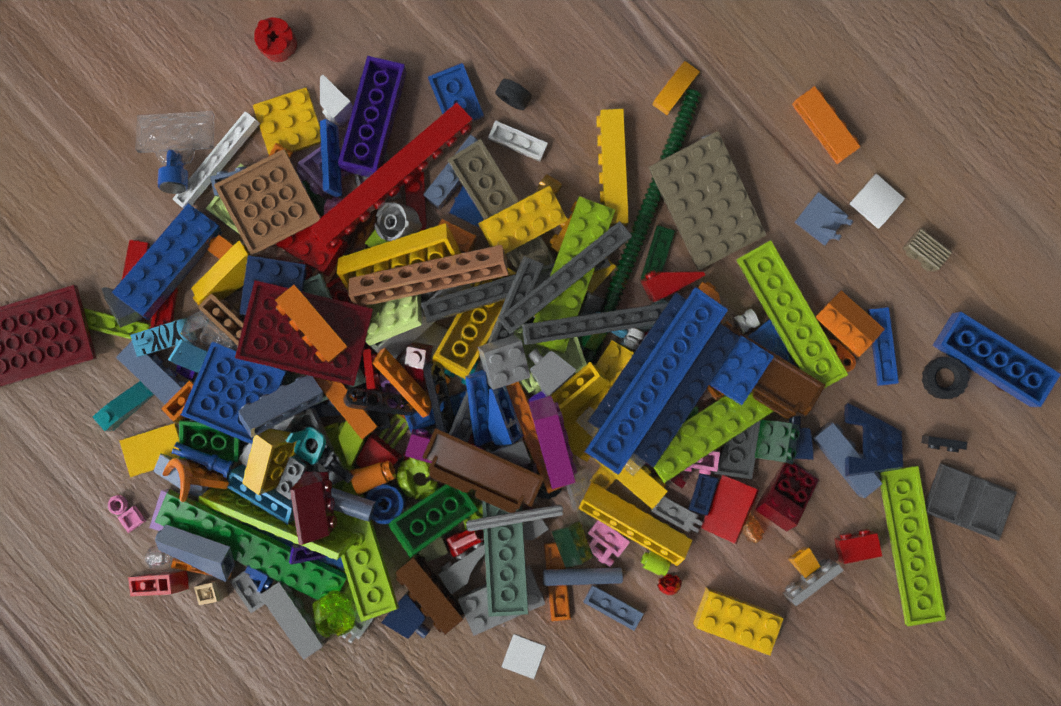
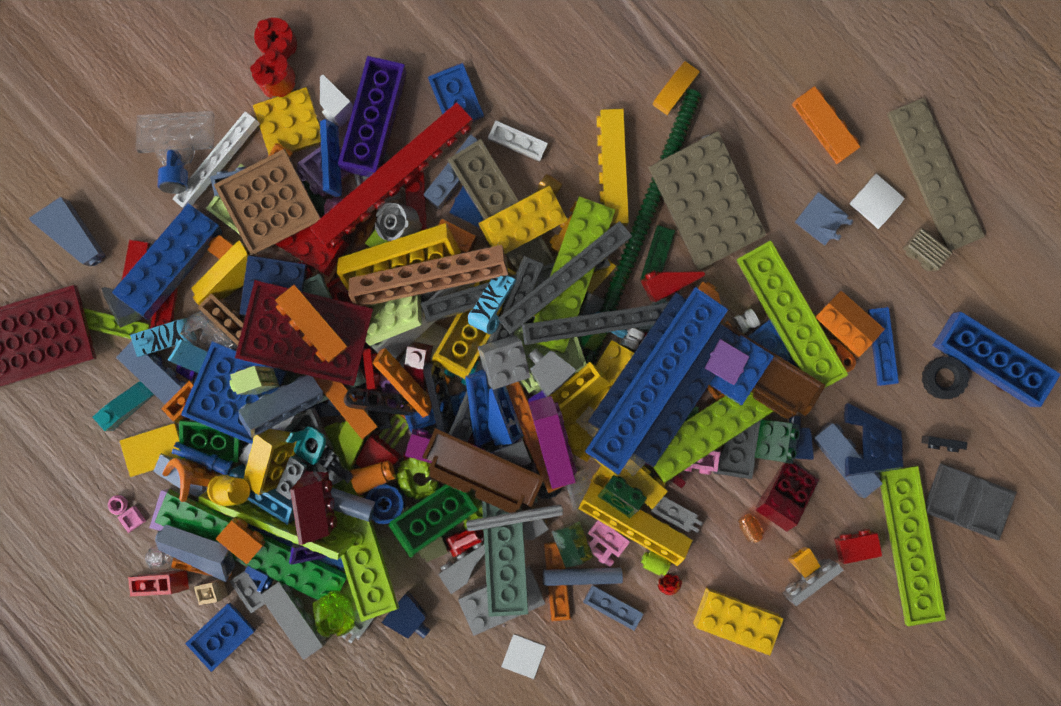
(67, 229): none -> sand blue slope
(220, 636): none -> blue plate
(228, 490): none -> yellow hat
(241, 540): none -> orange brick
(253, 380): none -> yellowish green brick
(273, 74): none -> red brick
(430, 593): reddish brown brick -> none
(484, 312): none -> medium azure door
(513, 94): black tyre -> none
(622, 496): none -> dark green plate
(703, 494): dark blue plate -> none
(726, 362): none -> medium lavender piece
(729, 509): red tile -> none
(935, 174): none -> dark tan plate

